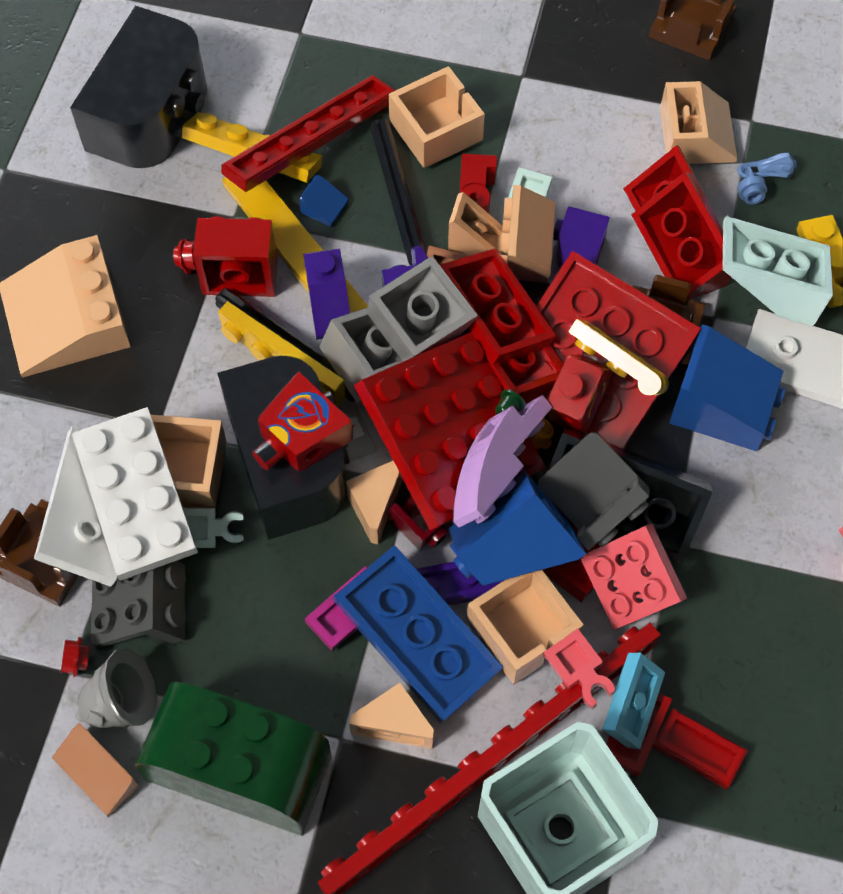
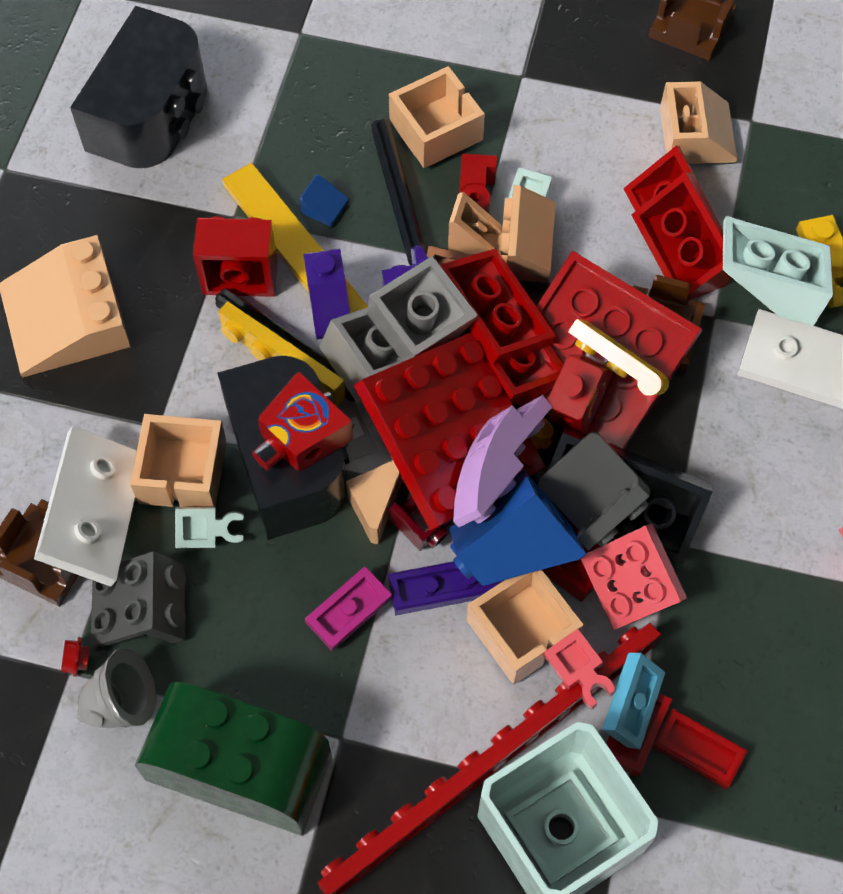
(95, 770): nougat slope -> none
(134, 494): white plate -> none
(184, 256): red plate -> none
(236, 138): yellow plate -> none
(307, 134): red tile -> none
(393, 719): light nougat slope -> none
(417, 633): blue plate -> none
(508, 399): dark green piece -> none
(580, 232): dark purple slope -> none
(728, 392): blue slope -> none
(753, 186): medium blue piece -> none

